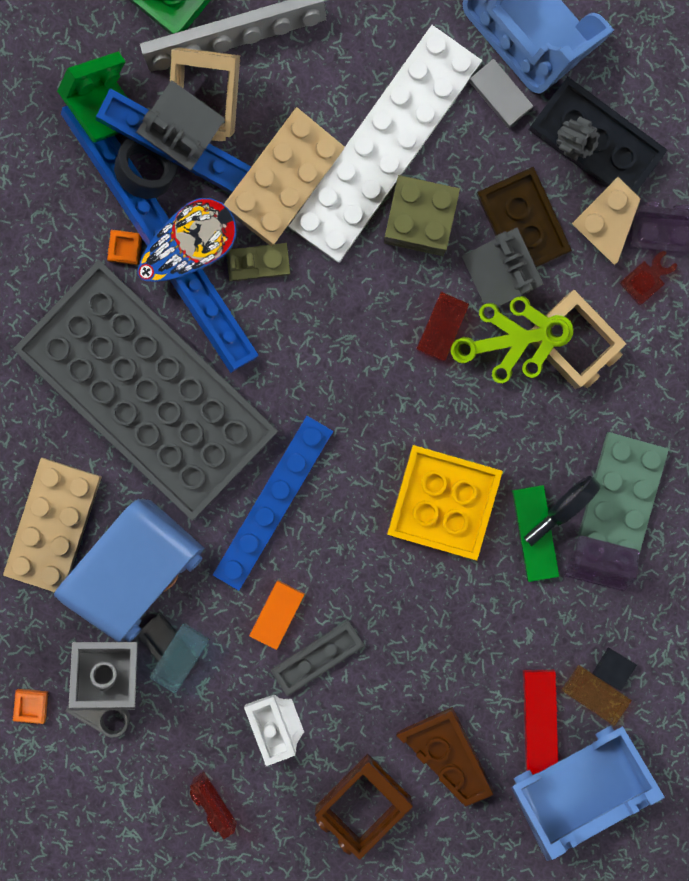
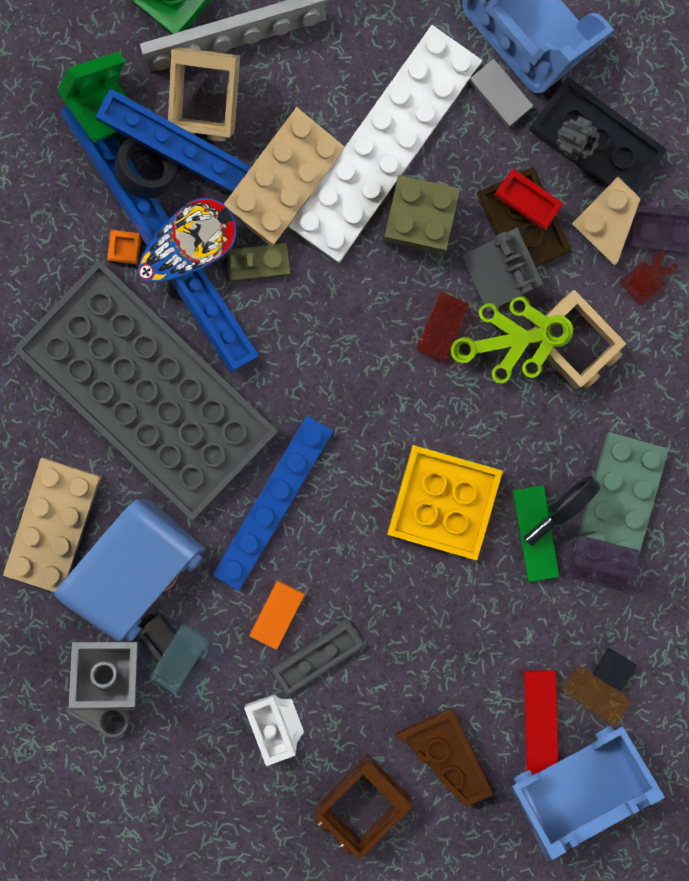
(30, 706): orange tile -> none
(180, 125): dark grey hinge -> none
(218, 814): clear red plate -> none
(528, 199): none -> red tile

